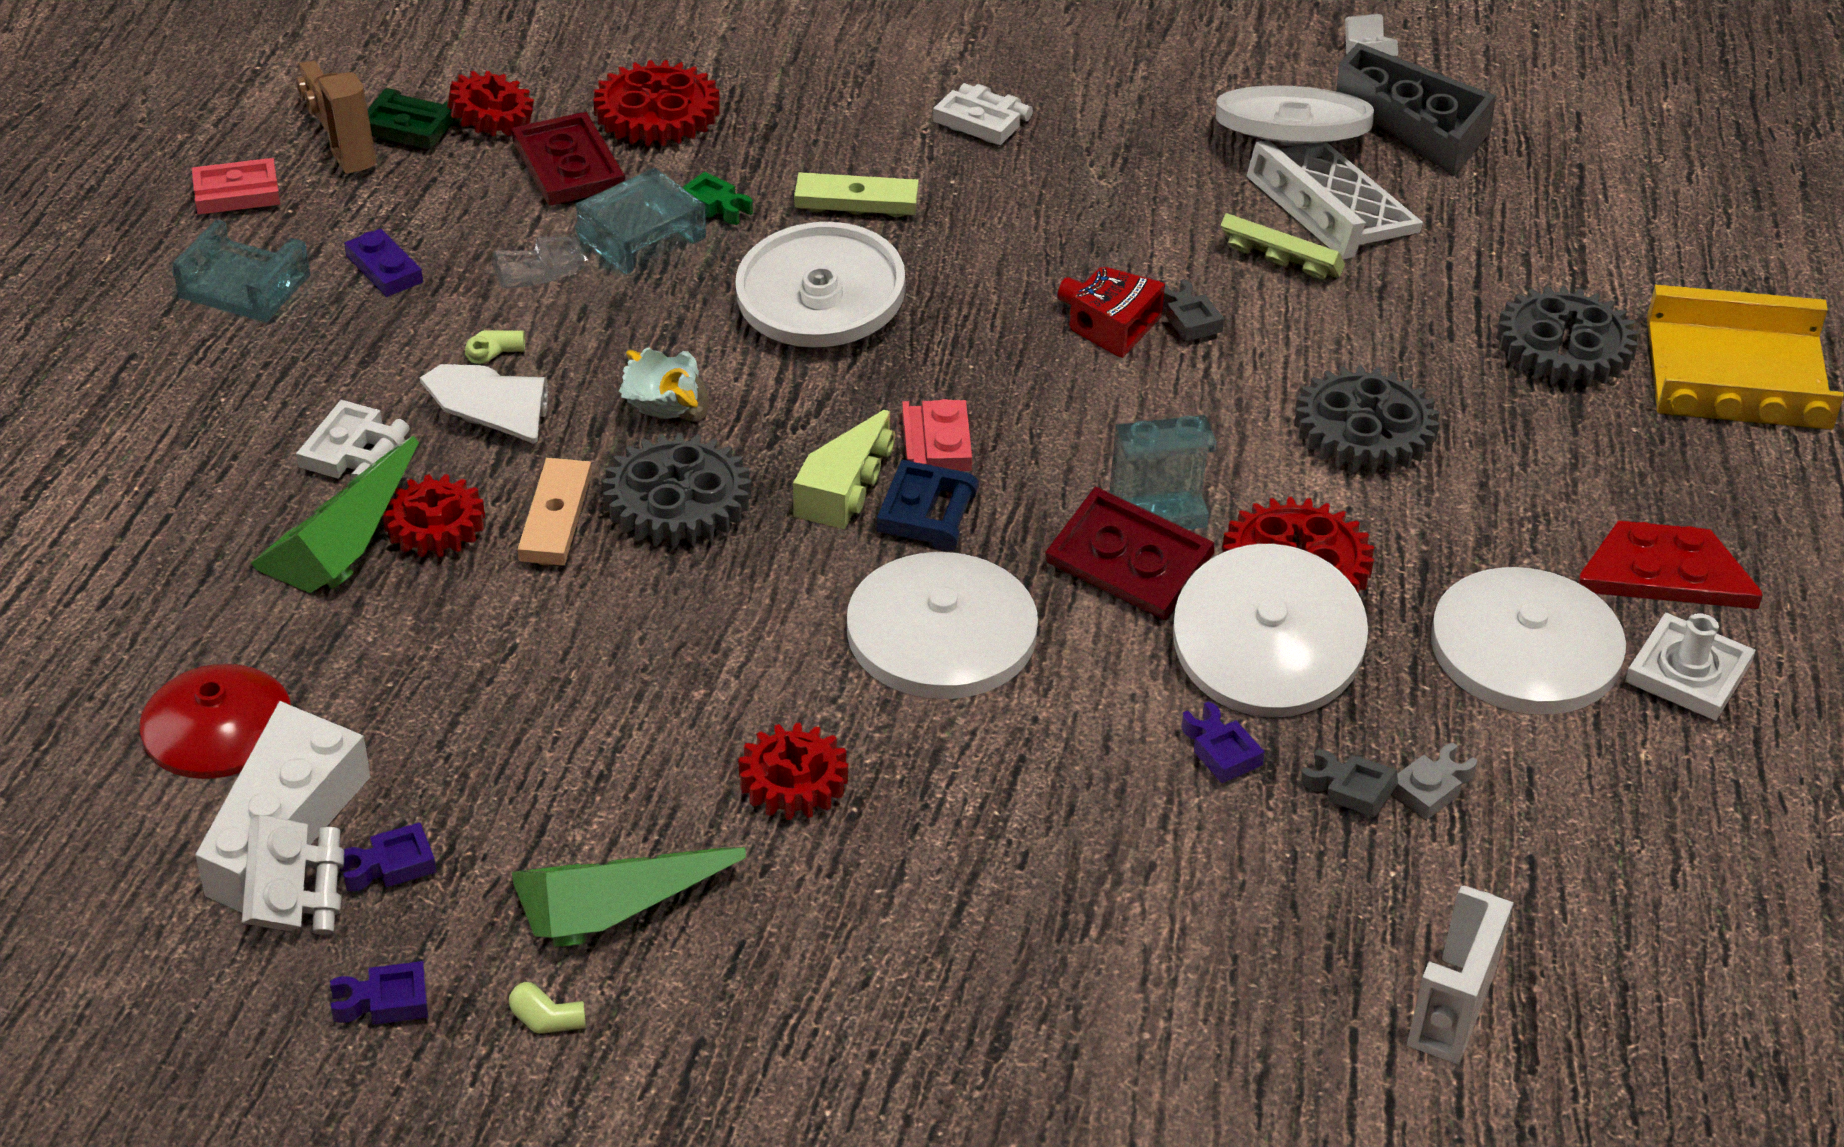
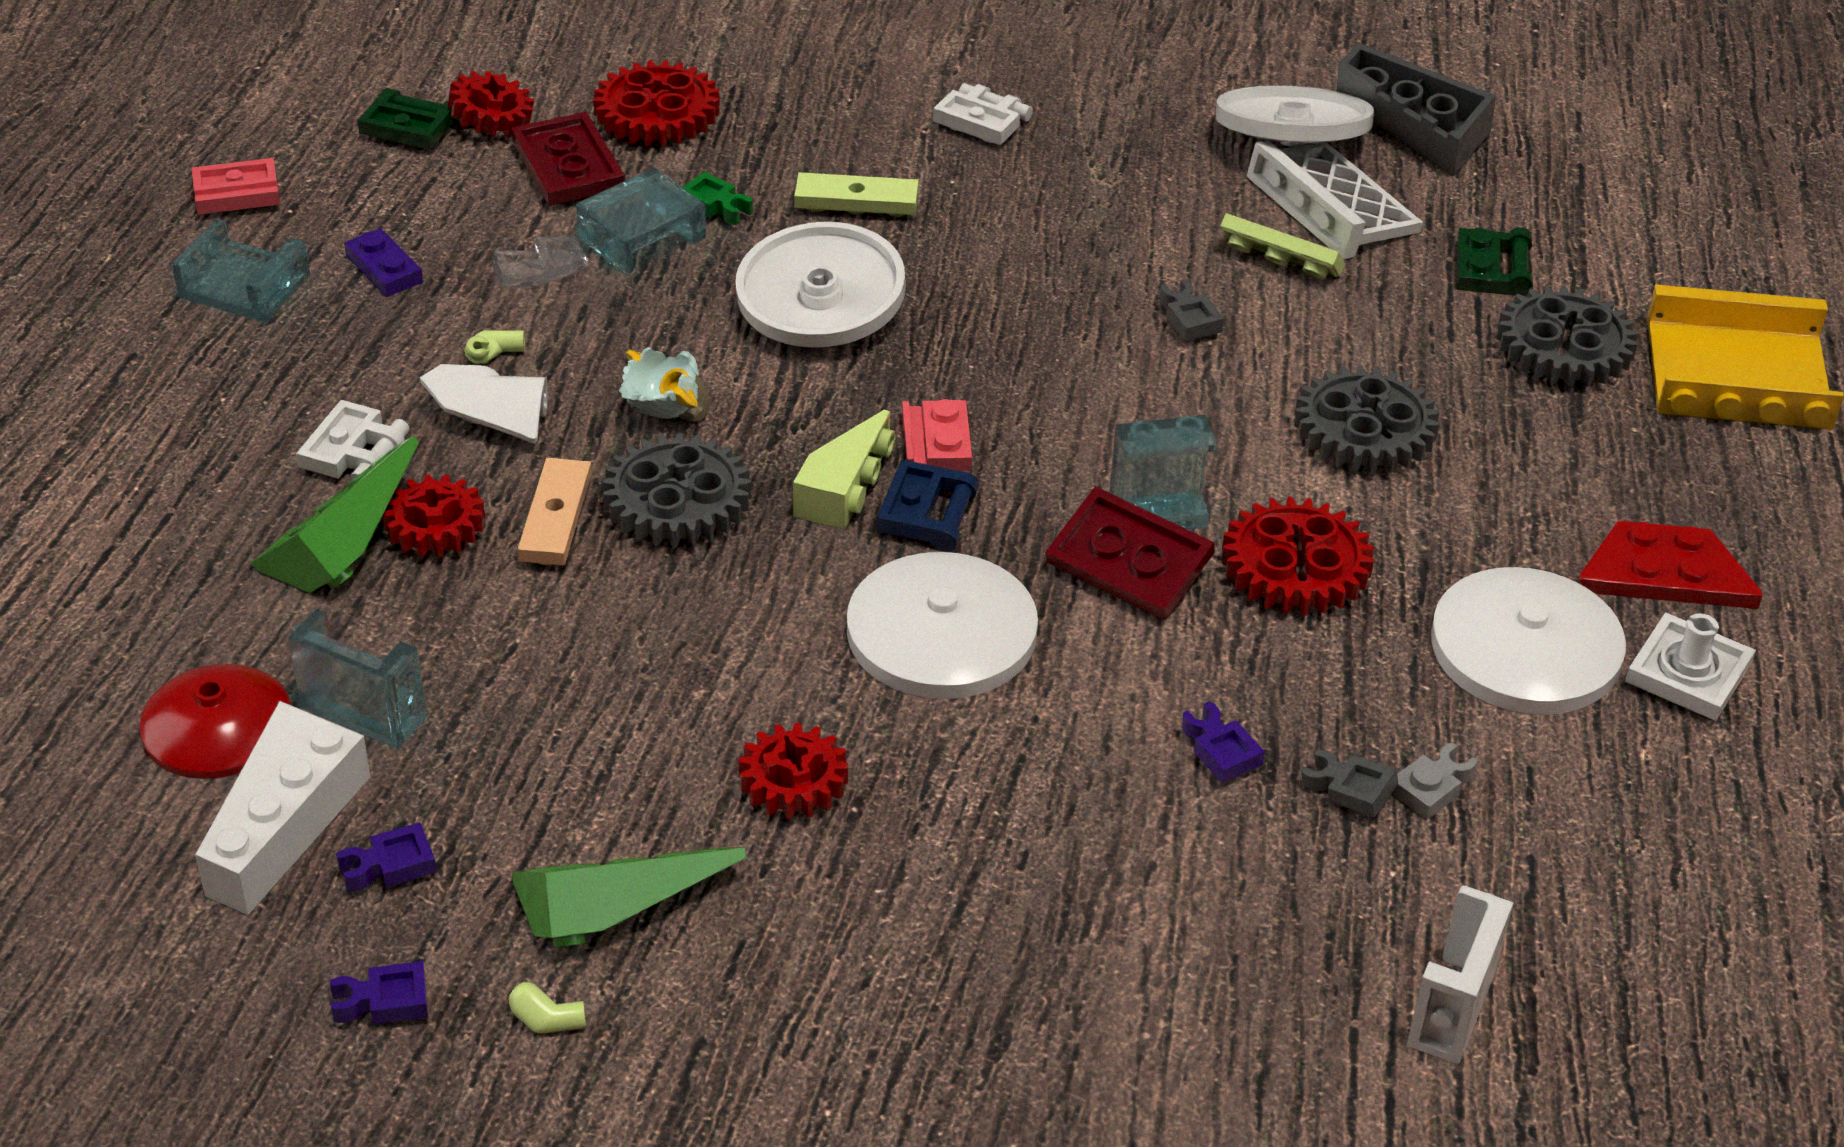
(277, 873): white plate -> none
(343, 111): medium nougat plate -> none
(356, 688): none -> clear light blue panel
(1113, 307): red torso -> none
(1270, 630): white dish -> none
(1369, 32): white bracket -> none
(1479, 261): none -> dark green plate

